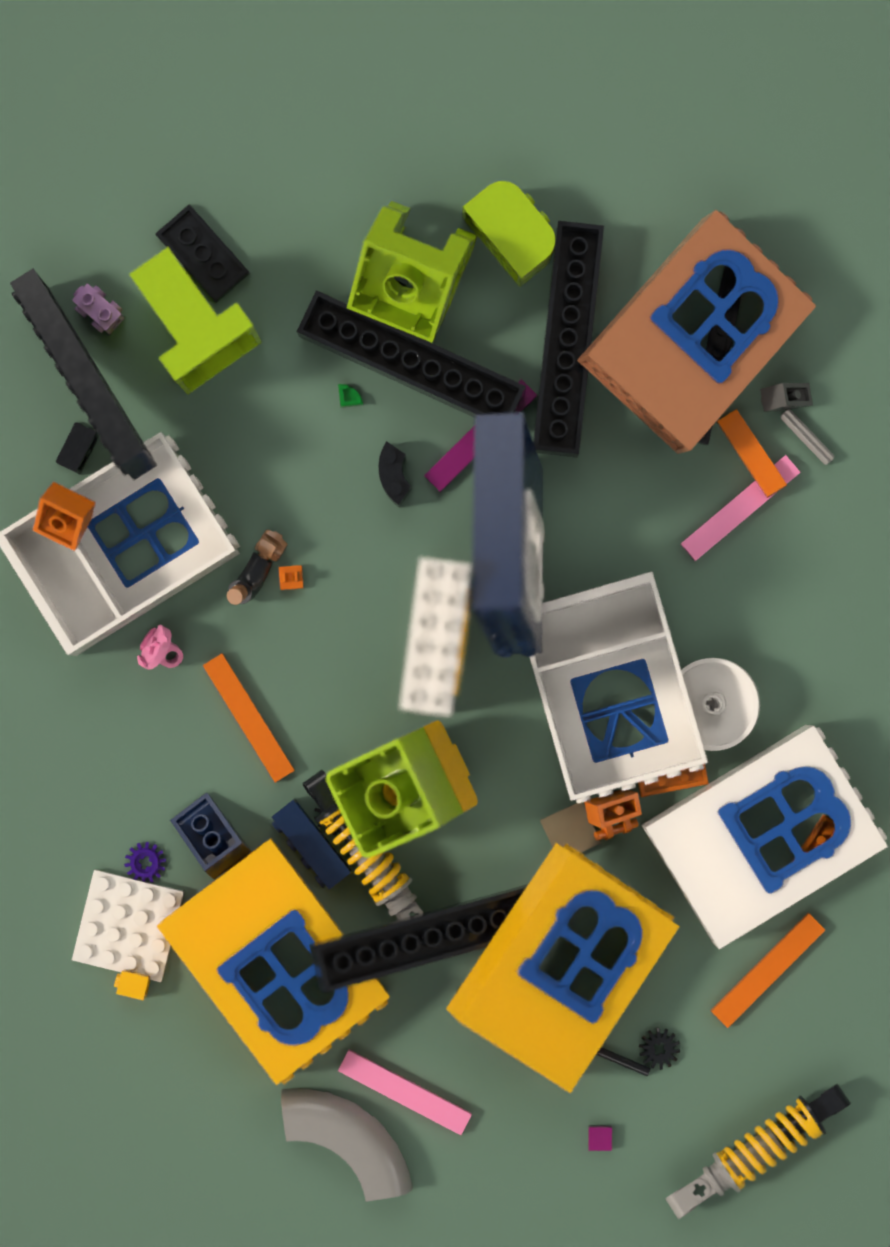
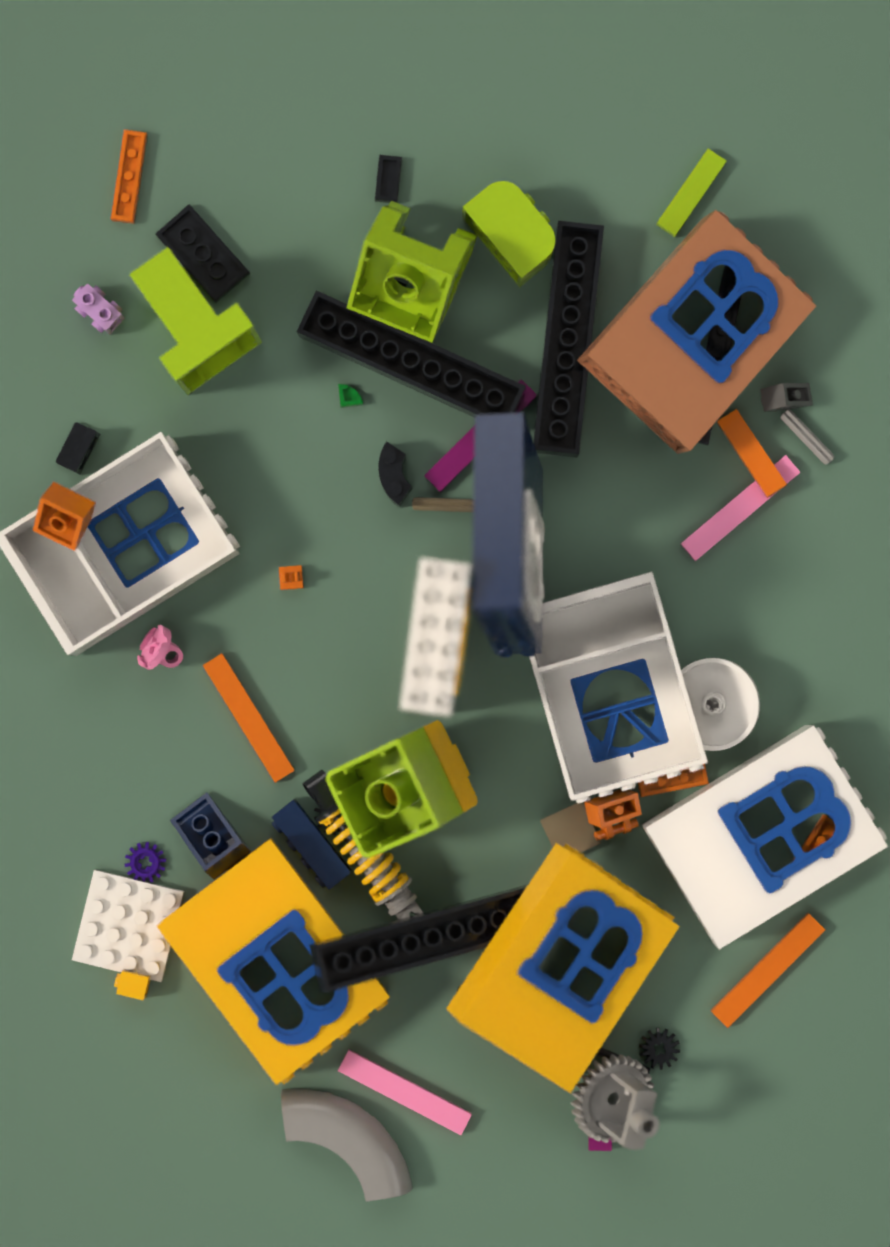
(82, 375): black brick -> none
(129, 176): none -> orange tile
(256, 571): piece -> none
(388, 178): none -> black tile
(442, 504): none -> dark tan axle
(617, 1102): none -> light grey piece
(691, 192): none -> lime tile
(734, 1167): piece -> none

